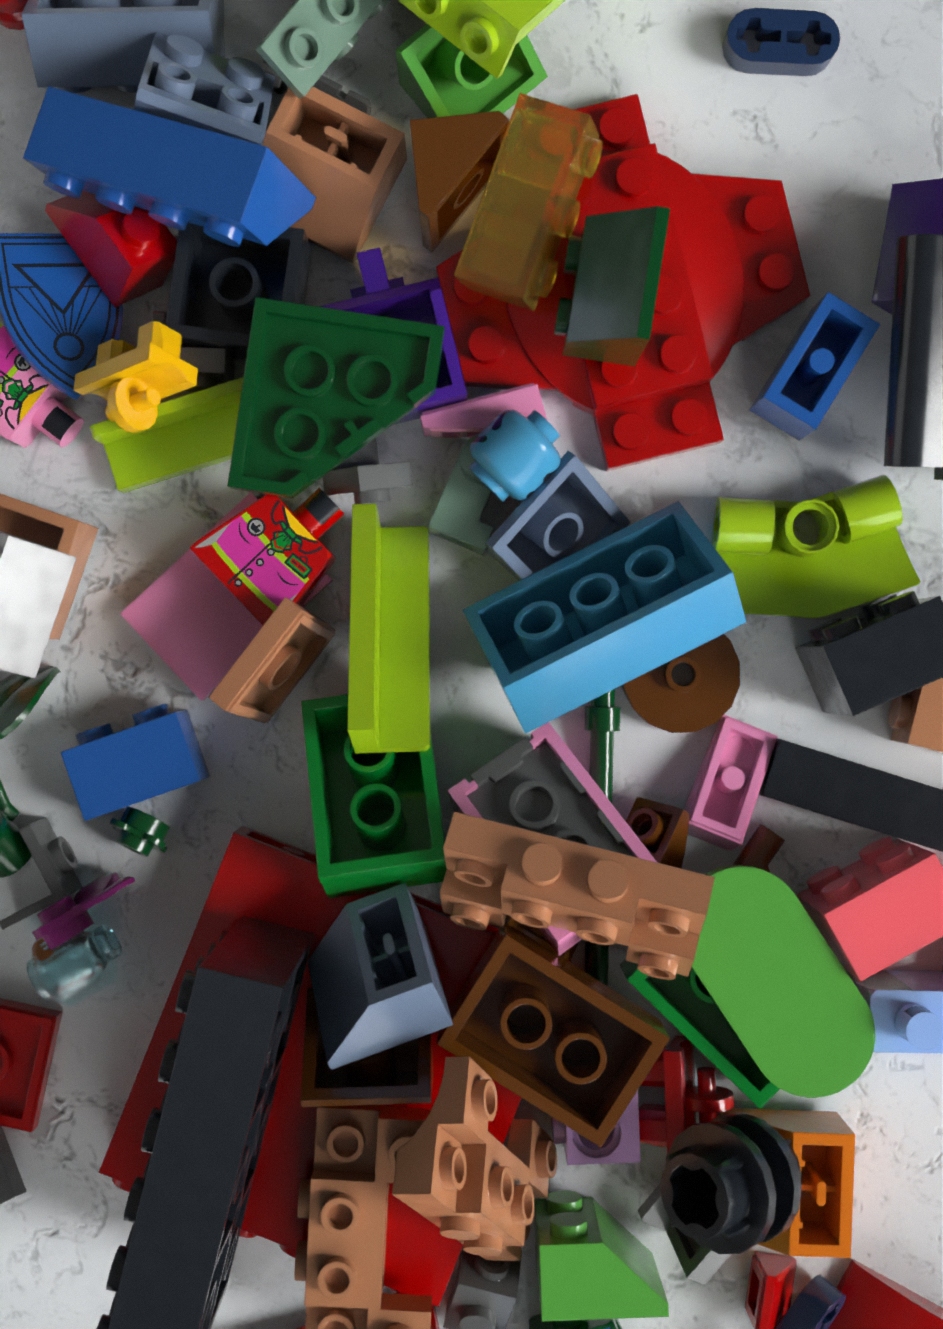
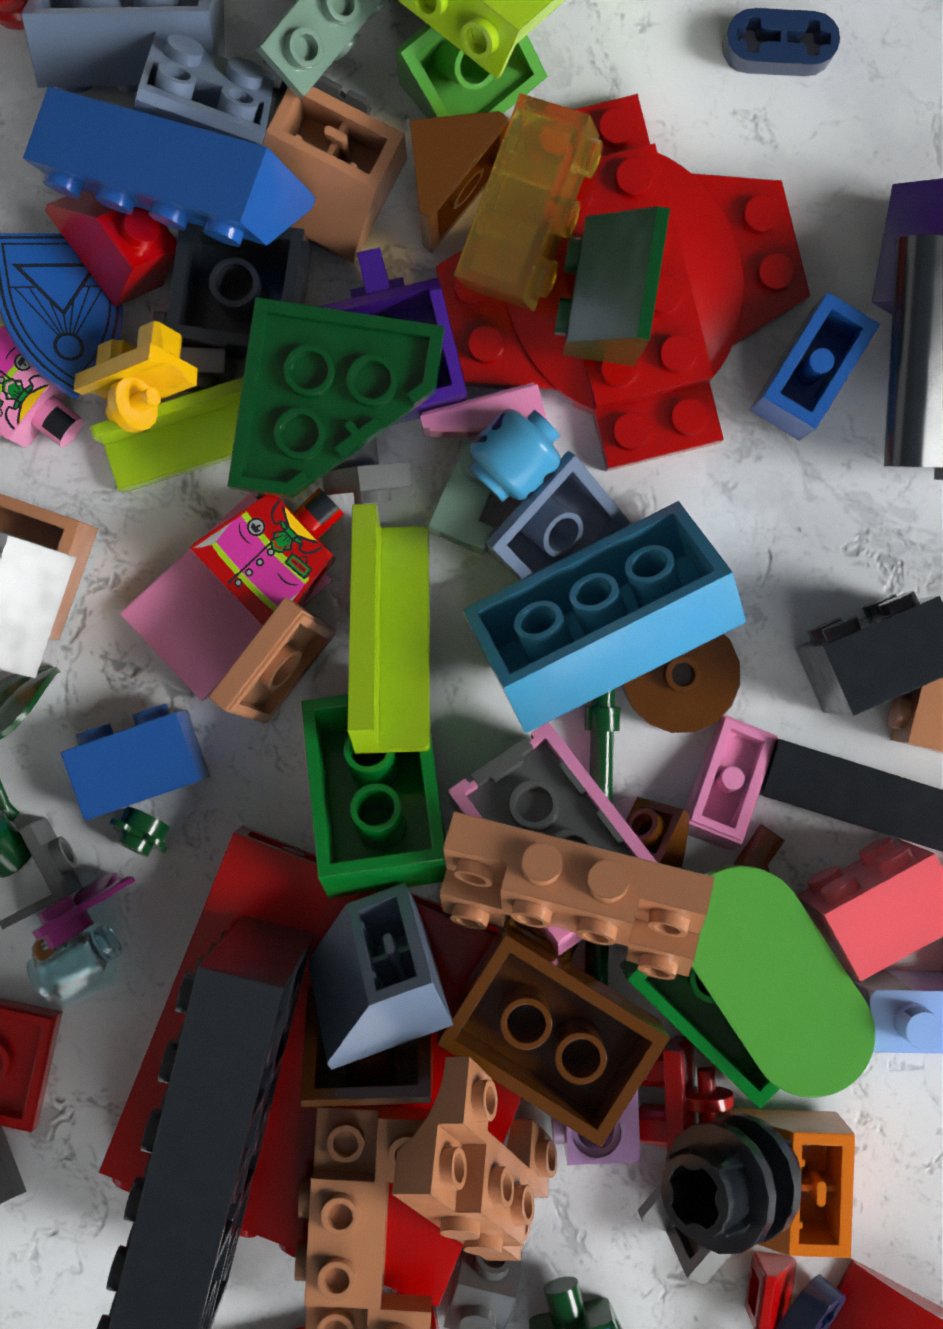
(591, 1263): bright green slope -> none
(848, 564): lime panel -> none

